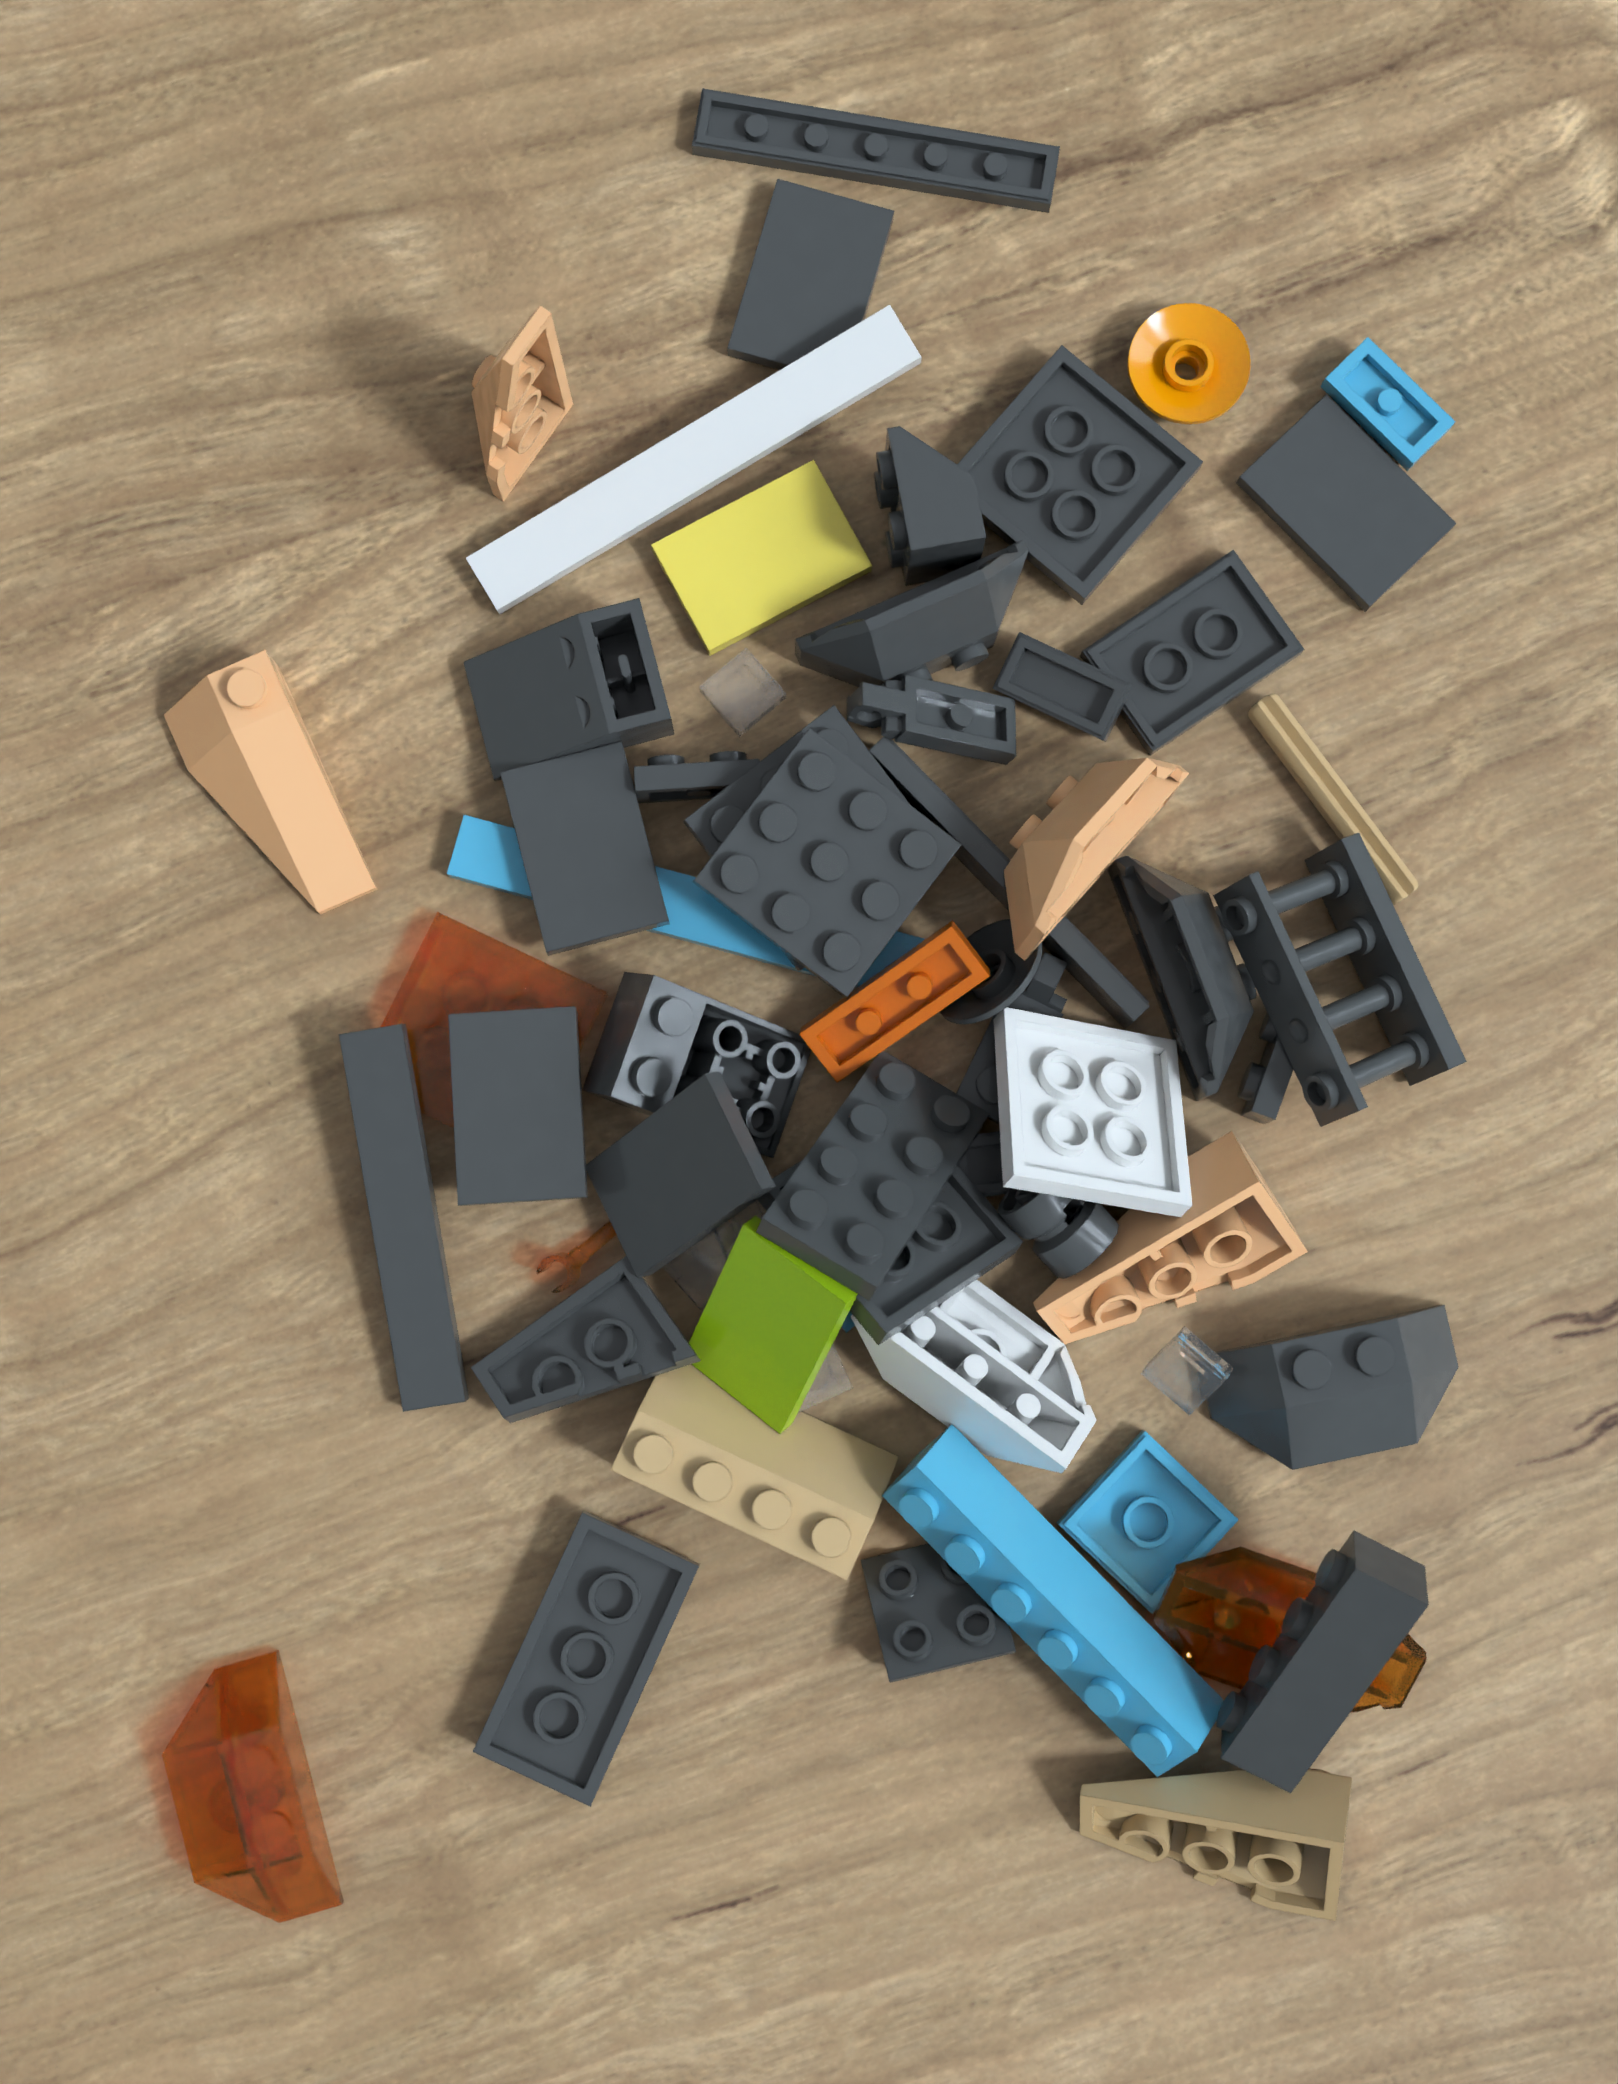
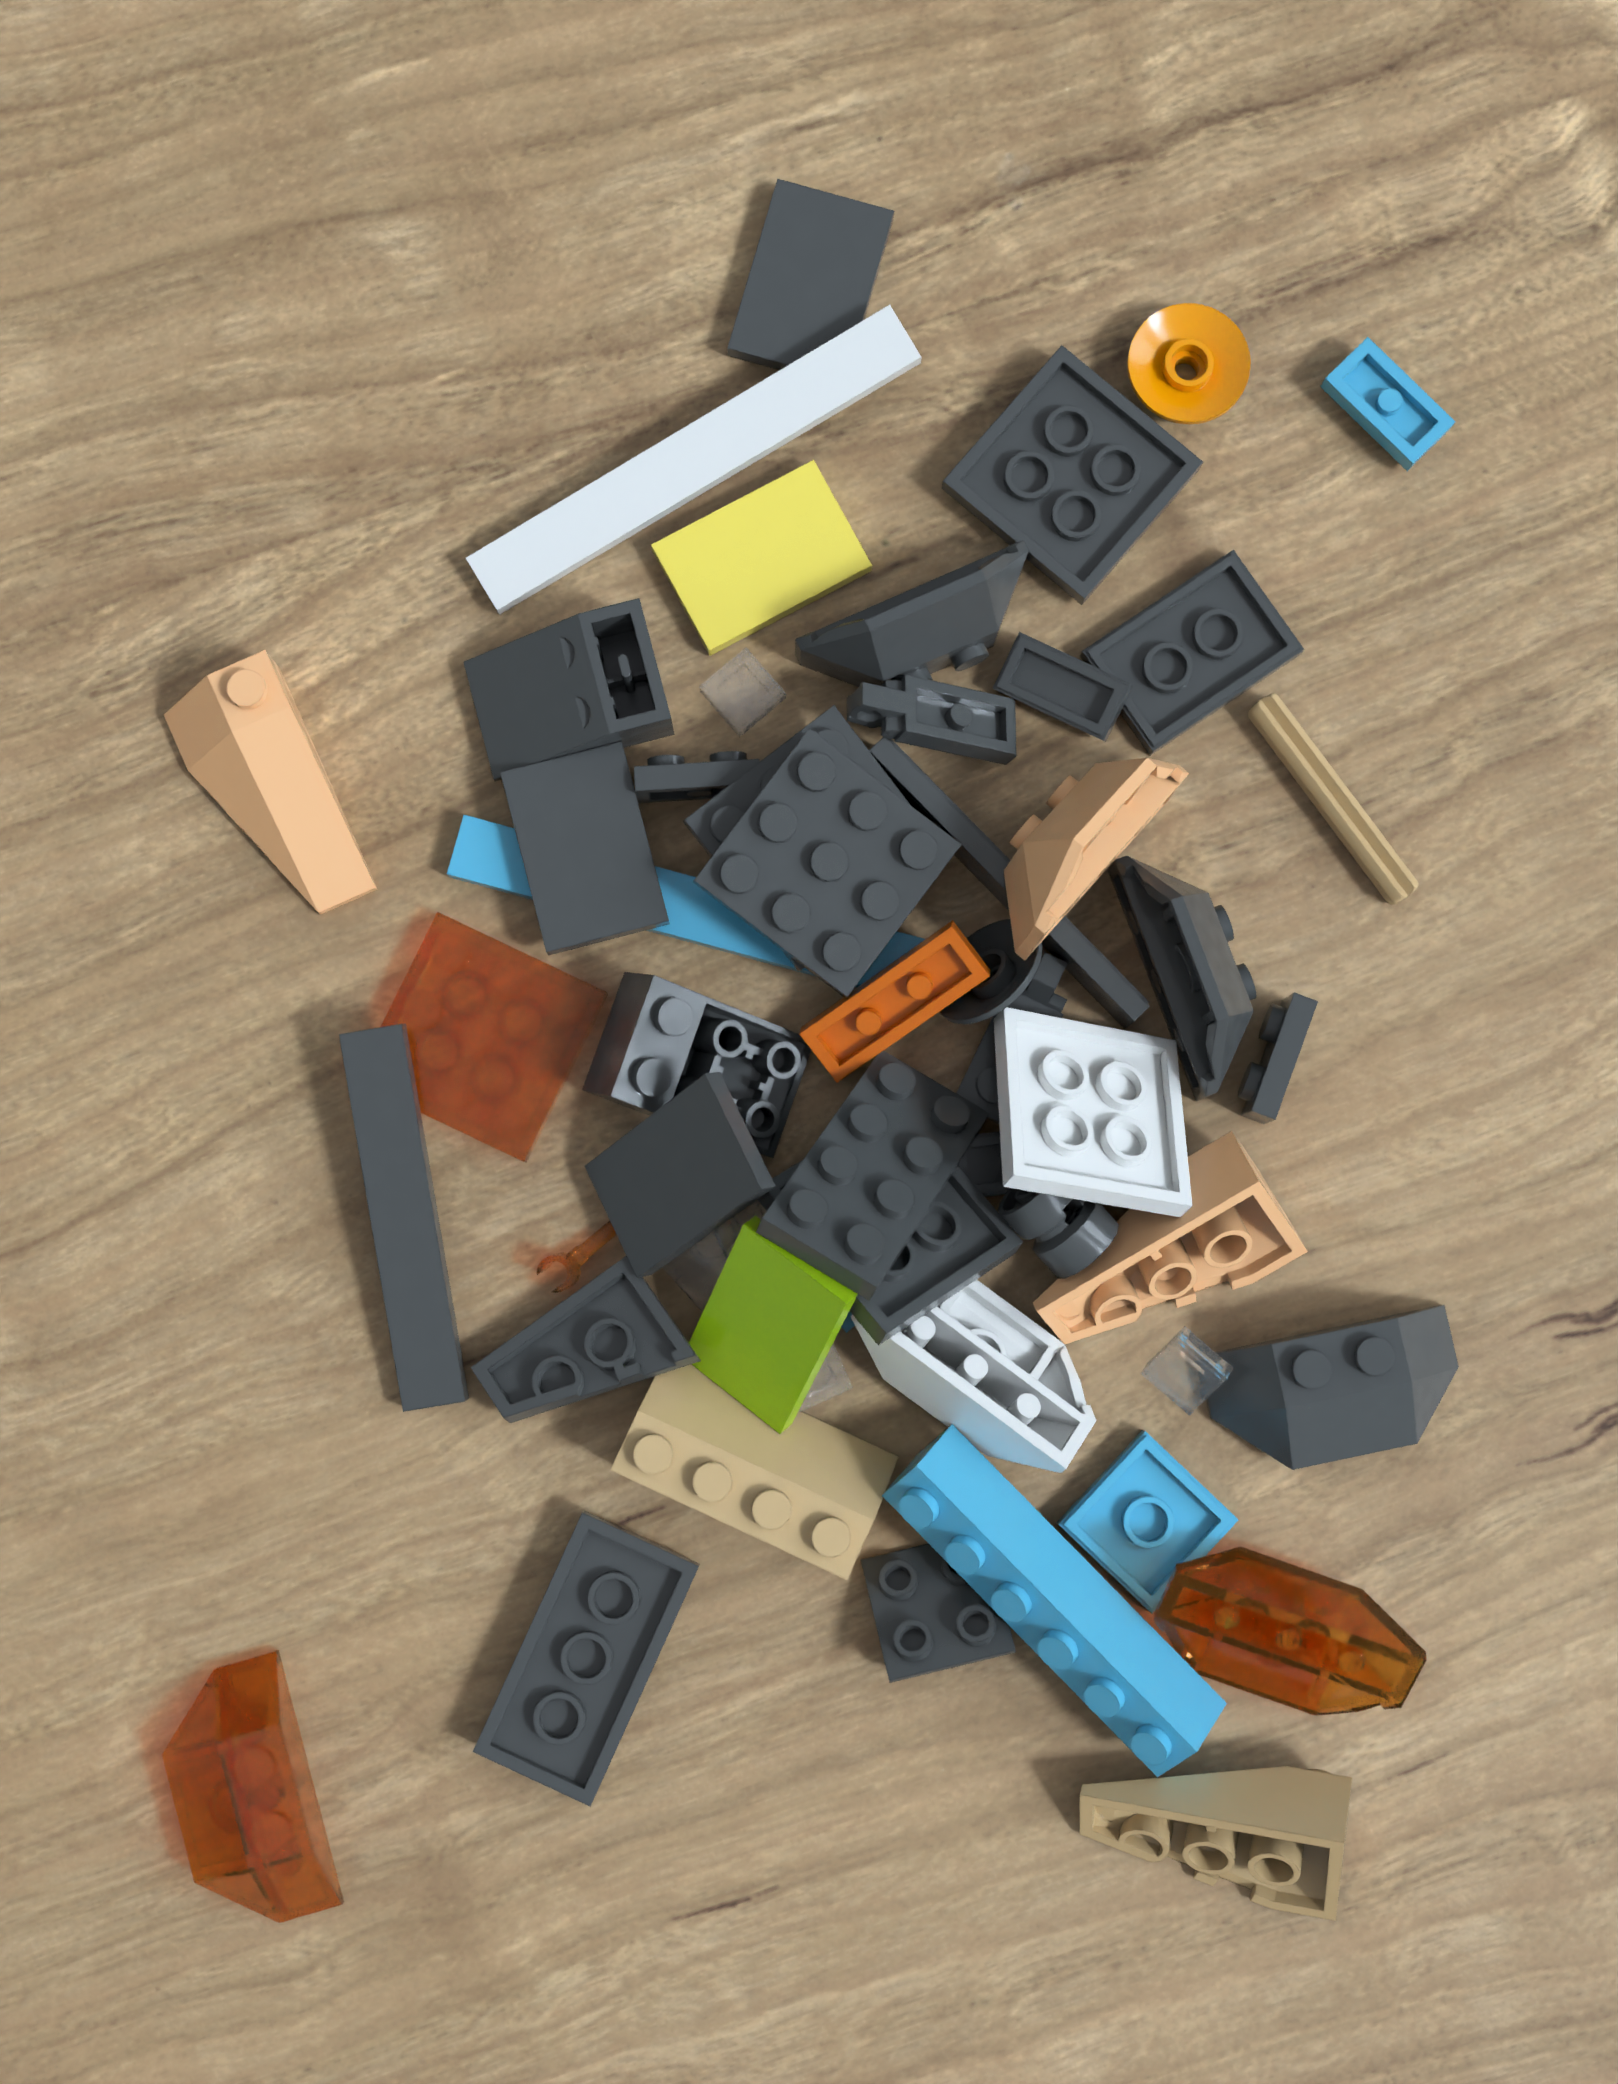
(517, 1106): dark grey tile -> none
(520, 401): light nougat wedge -> none
(875, 150): dark grey tile -> none
(933, 509): dark grey slope -> none
(1322, 1660): dark grey brick -> none
(1345, 503): dark grey tile -> none
(1384, 963): dark grey fence -> none

